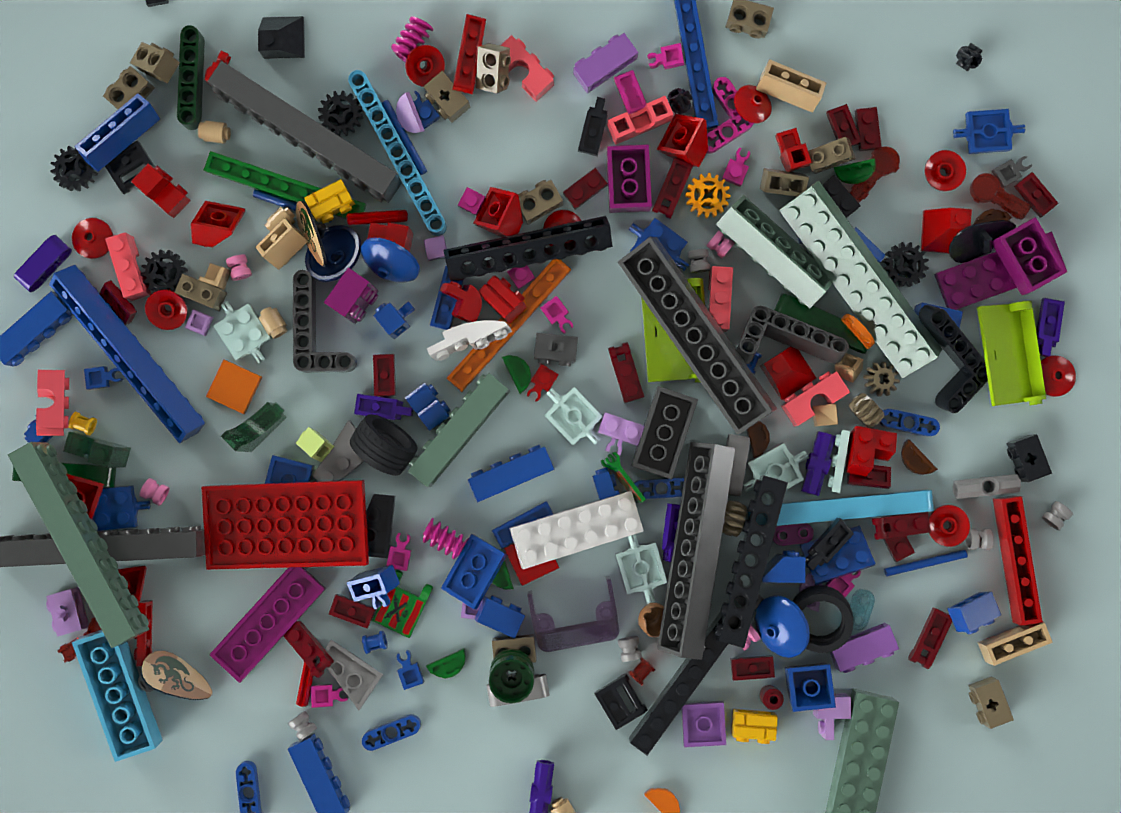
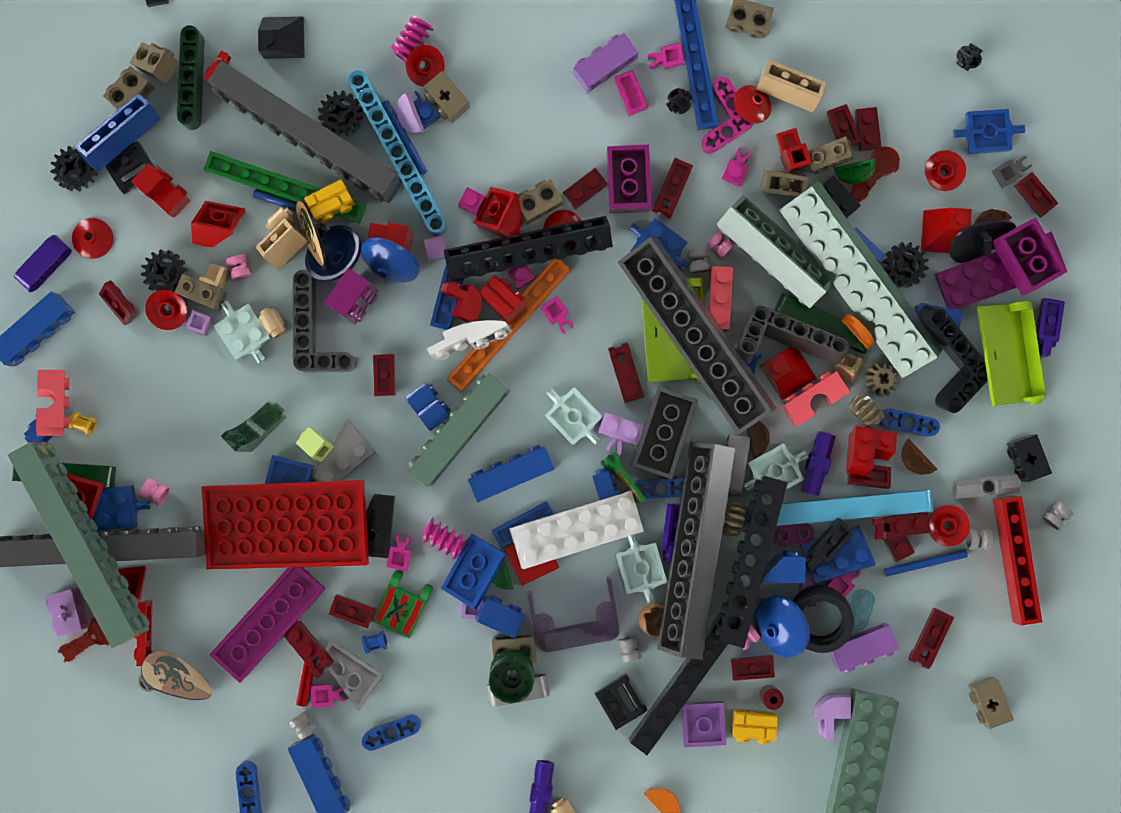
(97, 450): clear green arch -> none
(99, 377): blue plate -> none
(117, 696): medium azure brick -> none
(123, 256): coral arch -> none
(127, 353): blue brick -> none
(214, 132): tan brick -> none
(234, 386): orange tile -> none
(374, 584): blue brick -> none
(377, 217): red axle -> none
(381, 406): dark purple hinge -> none
(383, 445): black tyre -> none
(393, 319): blue brick -> none
(409, 673): blue plate -> none
(448, 665): green tile -> none
(467, 60): red tile -> none
(489, 67): dark tan brick -> none
(519, 371): green tile -> none
(539, 79): coral arch -> none
(543, 380): red plate -> none
(555, 348): dark grey brick -> none
(593, 129): black hinge -> none
(631, 125): coral arch -> none
(641, 671): clear red bush -> none
(685, 139): red slope -> none
(703, 189): light orange gear -> none
(810, 687): blue slope -> none
(825, 415): tan slope -> none
(839, 461): light aqua plate -> none
(974, 612): blue brick -> none
(983, 191): clear red piece -> none
(1014, 643): tan brick -> none
(1053, 386): red dish -> none

